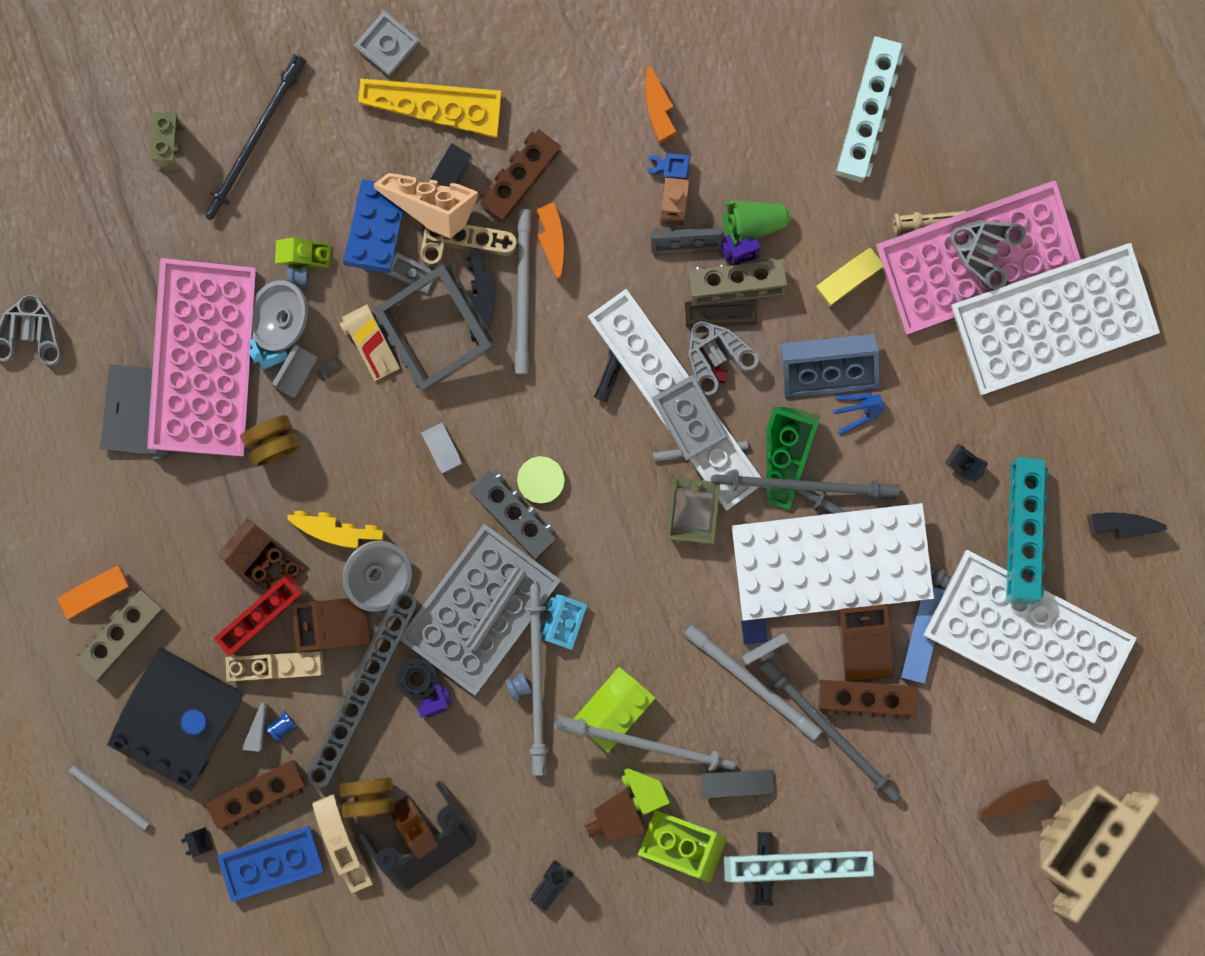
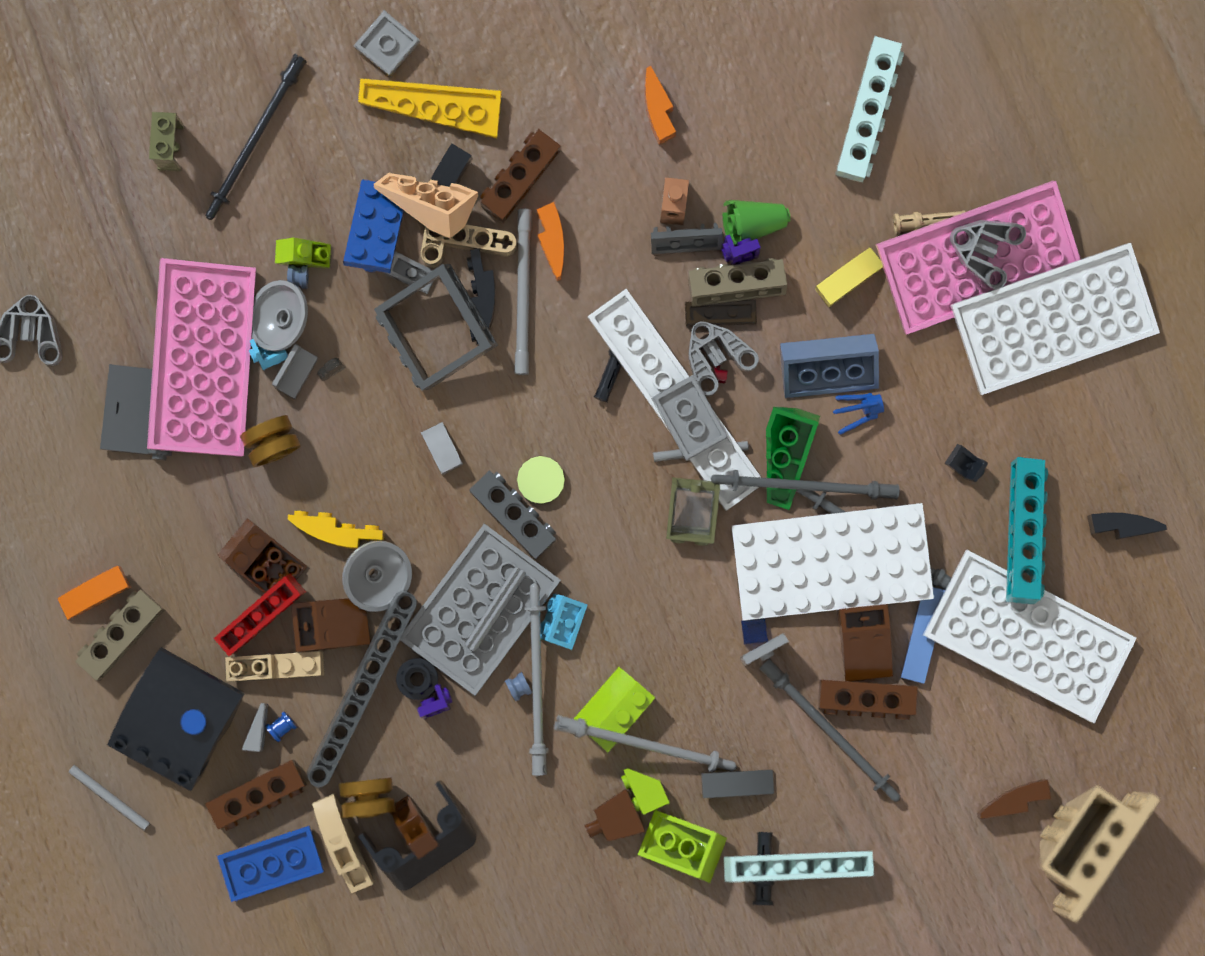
(198, 842): black tile -> none
(370, 342): tan door -> none
(554, 881): black piece -> none
(673, 166): blue plate -> none
(802, 723): light grey piece -> none

